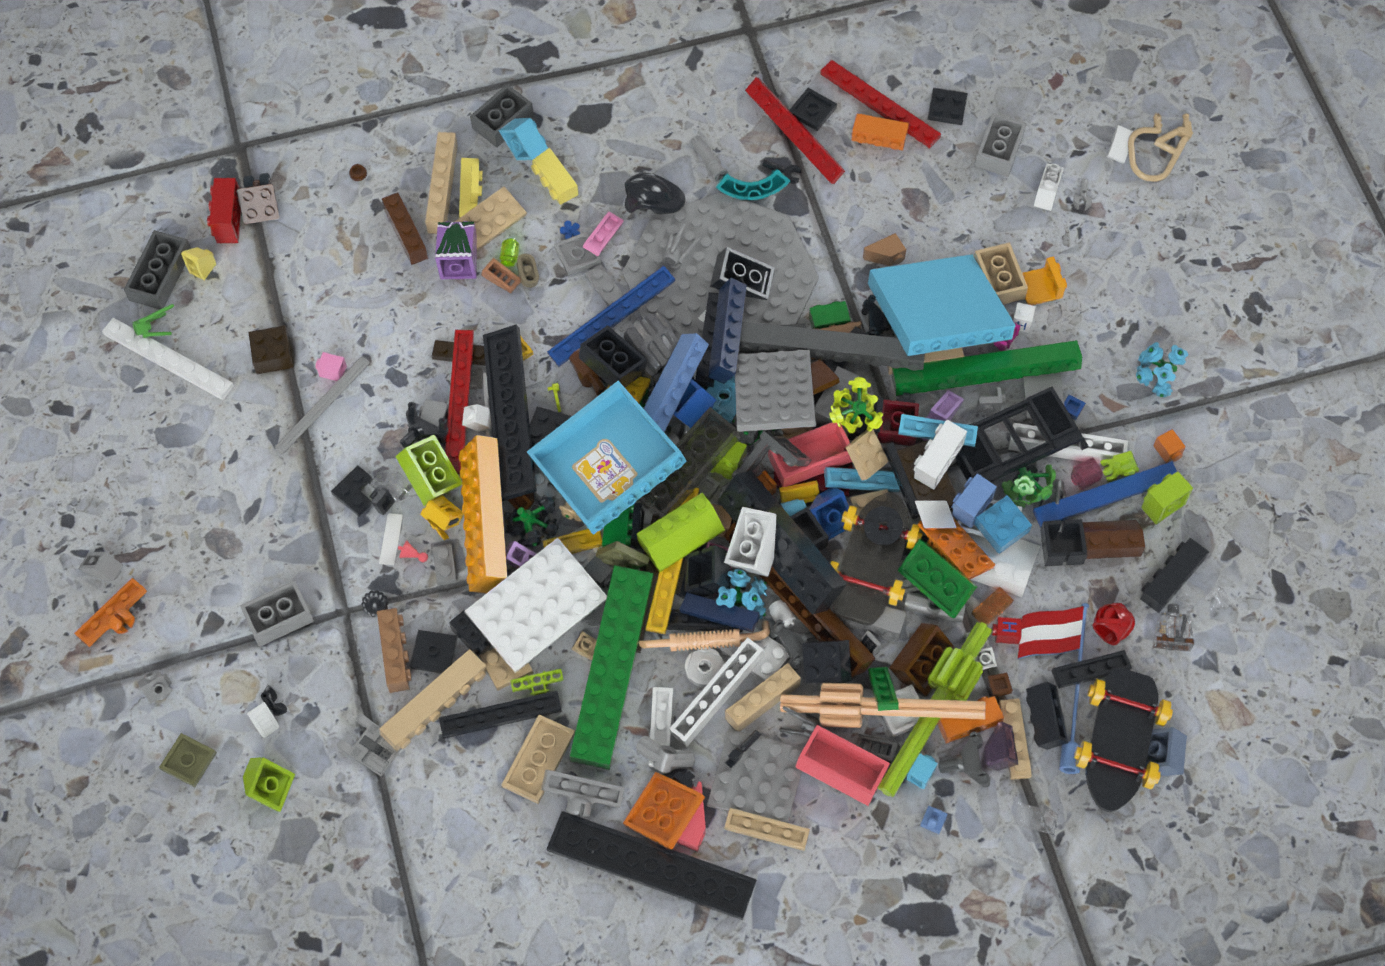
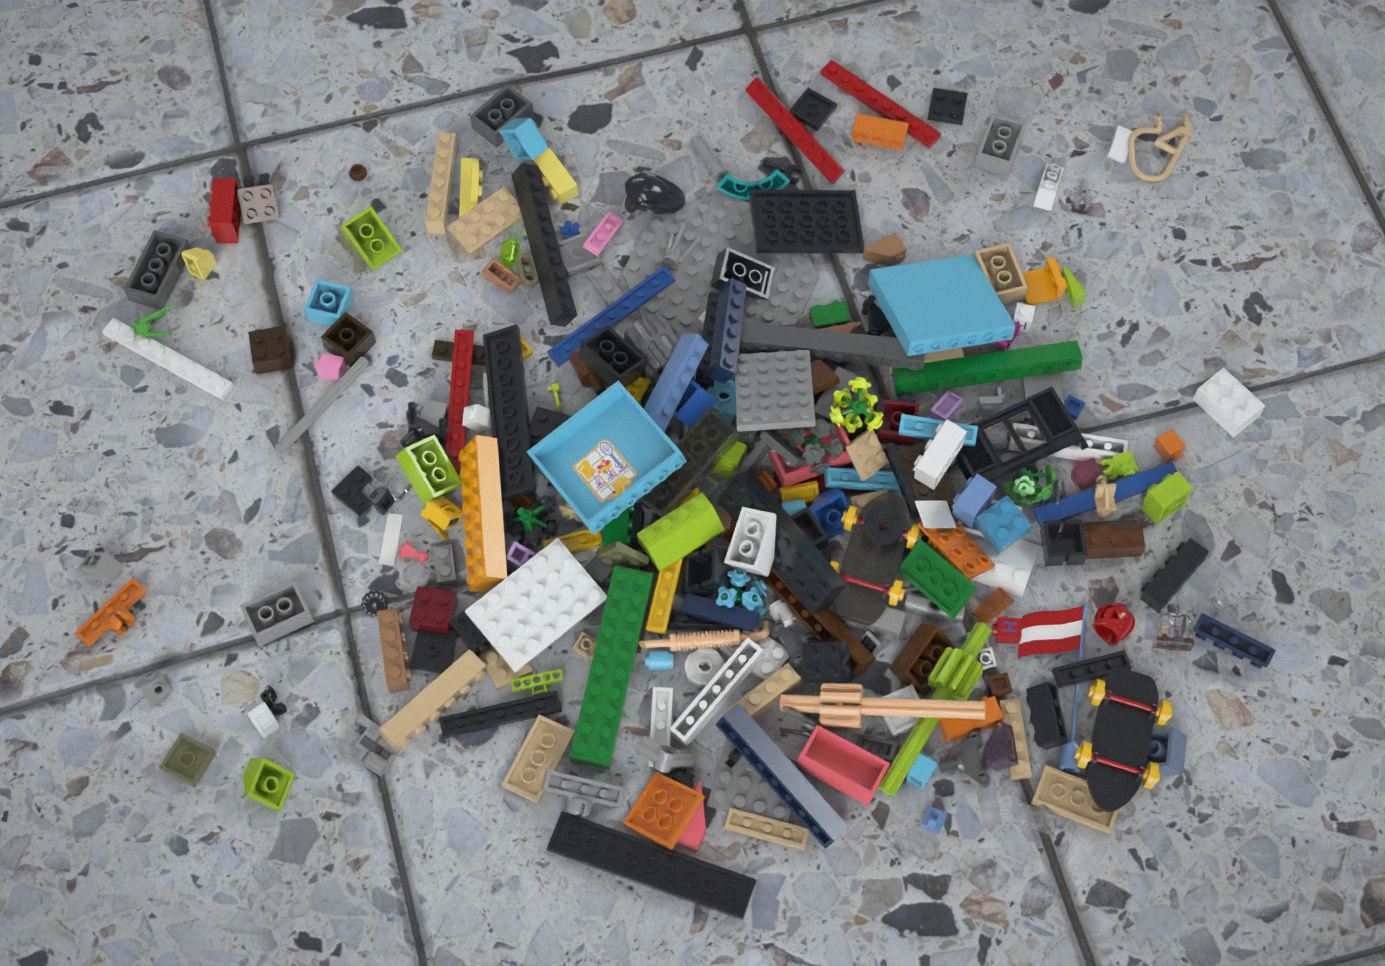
(328, 302): none -> medium azure brick
(348, 339): none -> dark brown brick
(370, 238): none -> lime slope
(404, 228): reddish brown brick -> none
(433, 610): none -> dark red brick
(456, 250): medium lavender slope -> none
(544, 245): none -> black brick
(659, 660): none -> medium azure brick
(782, 775): none -> brick
(806, 221): none -> black plate
(812, 447): none -> dark grey plant
(883, 689): green tile -> none
(1071, 798): none -> tan plate
(1074, 291): none -> lime slope
(1104, 497): none -> tan piece
(1163, 371): medium azure plant -> none
(1228, 402): none -> white brick
(1238, 642): none -> dark blue brick

